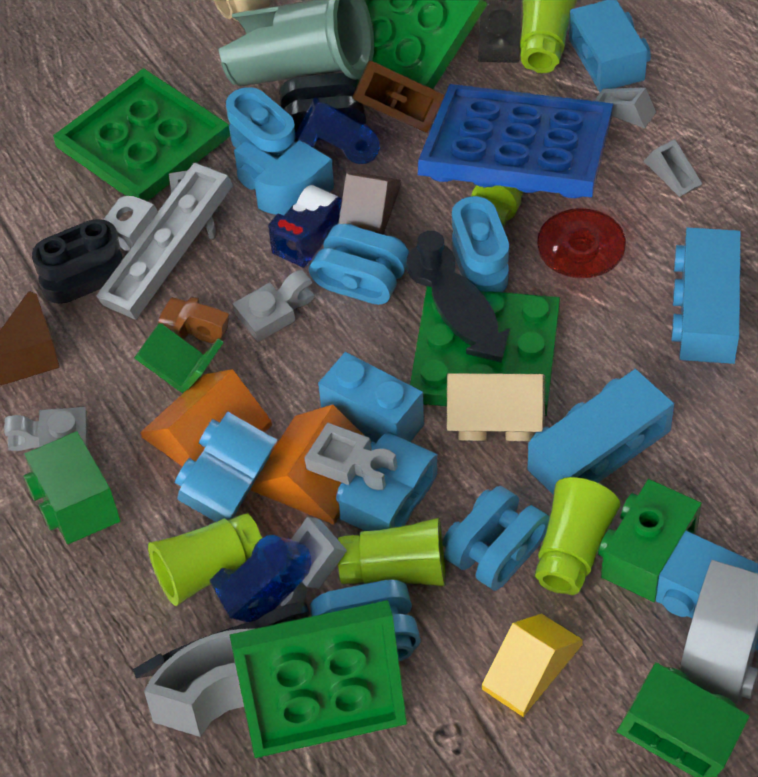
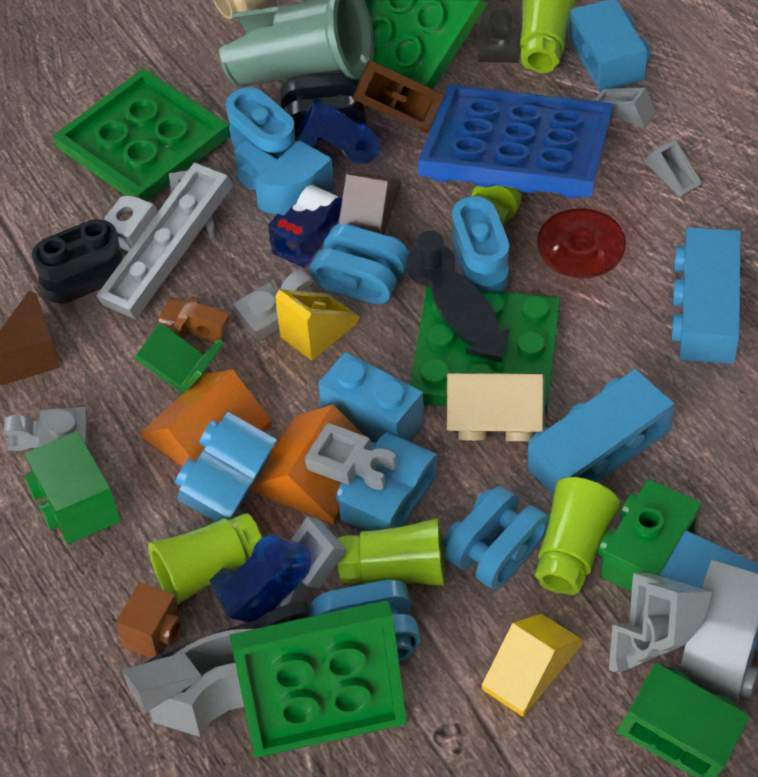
(149, 621): none -> dark orange plate
(160, 679): none -> light grey piece
(312, 320): none -> yellow slope
(661, 619): none -> light grey slope

